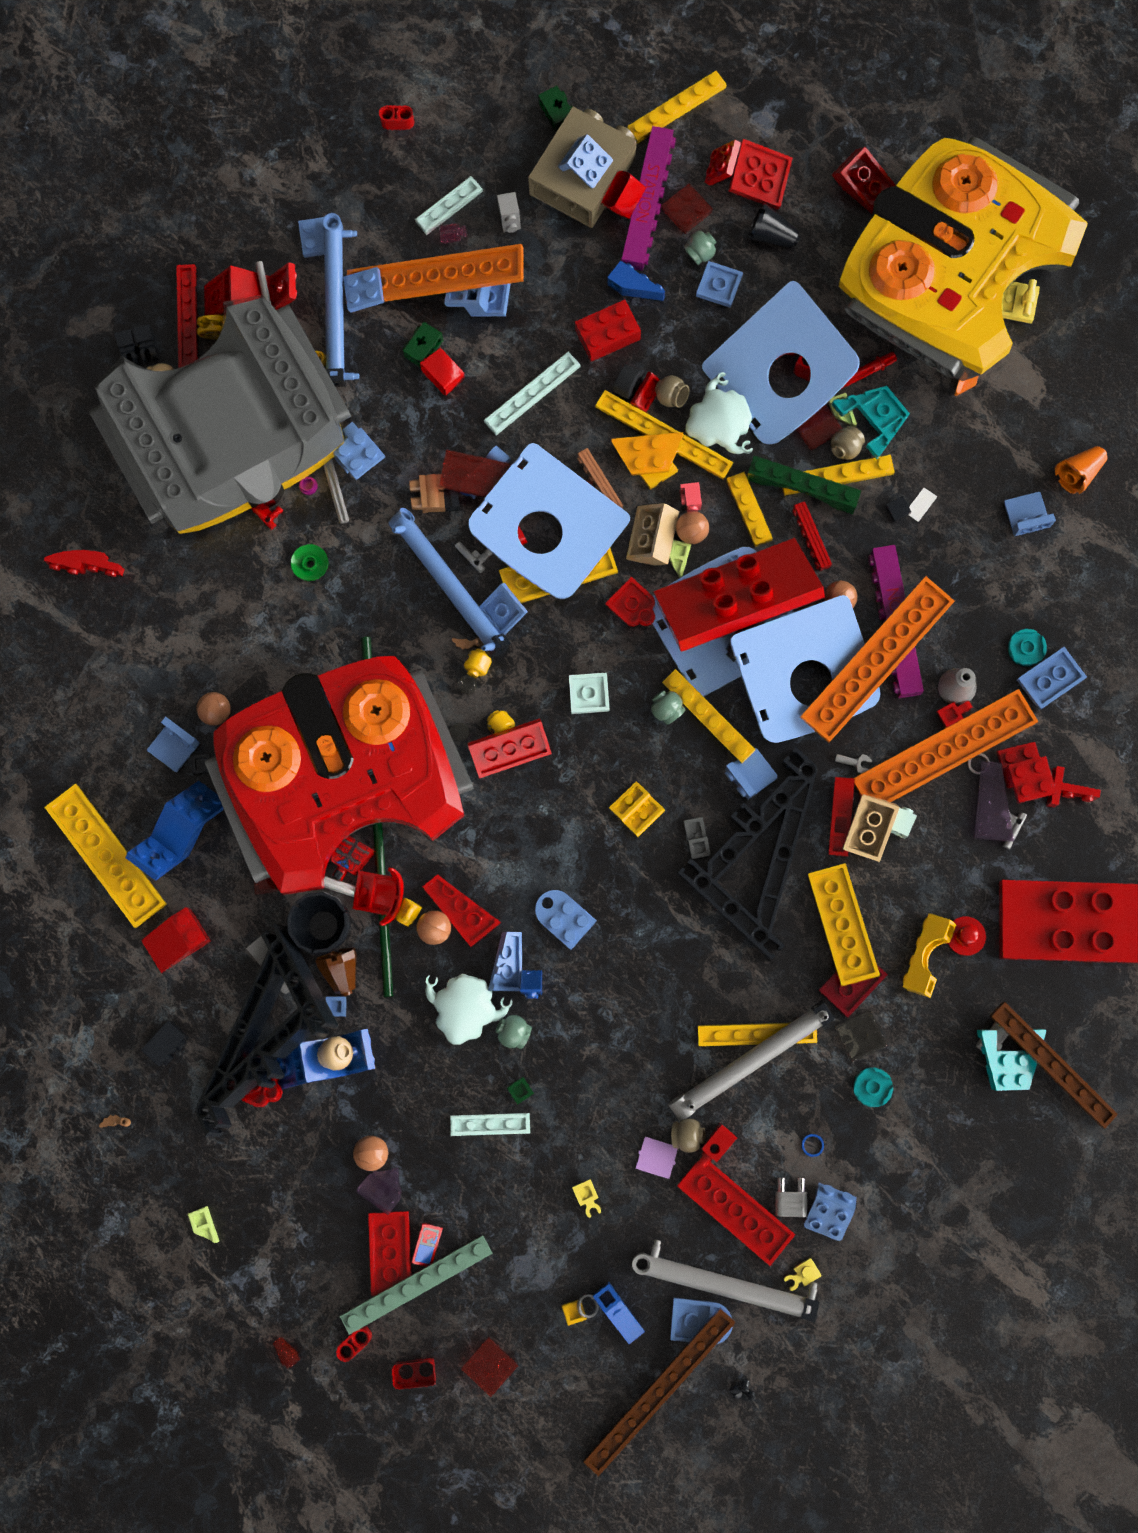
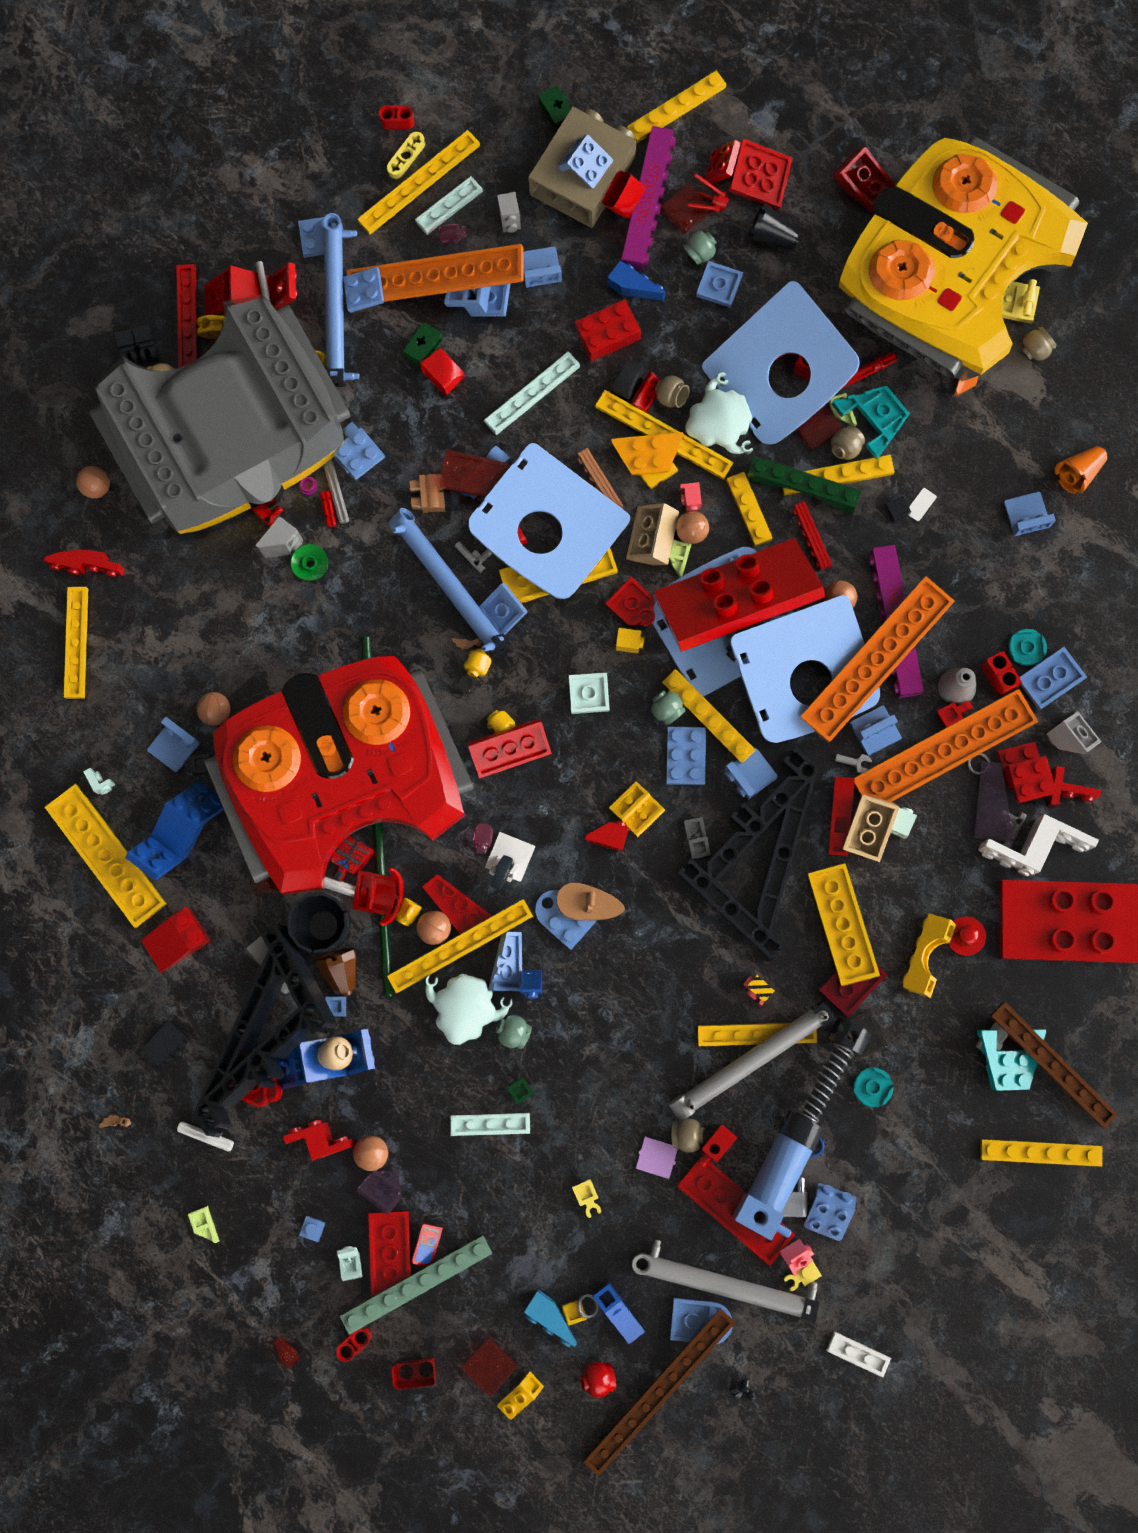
(76, 643): none -> yellow plate
(93, 482): none -> nougat piece
(95, 781): none -> light aqua bracket
(199, 1134): none -> white axle
(279, 540): none -> light grey slope
(312, 1228): none -> medium blue plate
(318, 1139): none -> red bracket
(328, 509): none -> red axle
(349, 1263): none -> light aqua bracket
(406, 147): none -> light yellow beam
(418, 182): none -> yellow plate
(460, 946): none -> yellow plate
(483, 838): none -> clear pink arm
(508, 860): none -> white plate
(520, 1396): none -> yellow bracket
(541, 267): none -> medium blue bracket
(546, 1312): none -> dark azure slope
(587, 903): none -> medium nougat shield
(598, 1379): none -> red piece
(610, 835): none -> red slope
(629, 640): none -> yellow brick
(686, 756): none -> medium blue plate
(719, 201): none -> red plant
(758, 989): none -> brick
(797, 1140): none -> piece
(797, 1256): none -> coral brick
(858, 1354): none -> white tile
(876, 730): none -> medium blue bracket
(996, 681): none -> red piece
(1038, 344): none -> dark tan piece
(1038, 845): none -> white bracket
(1041, 1152): none -> yellow plate
(1074, 735): none -> light grey slope

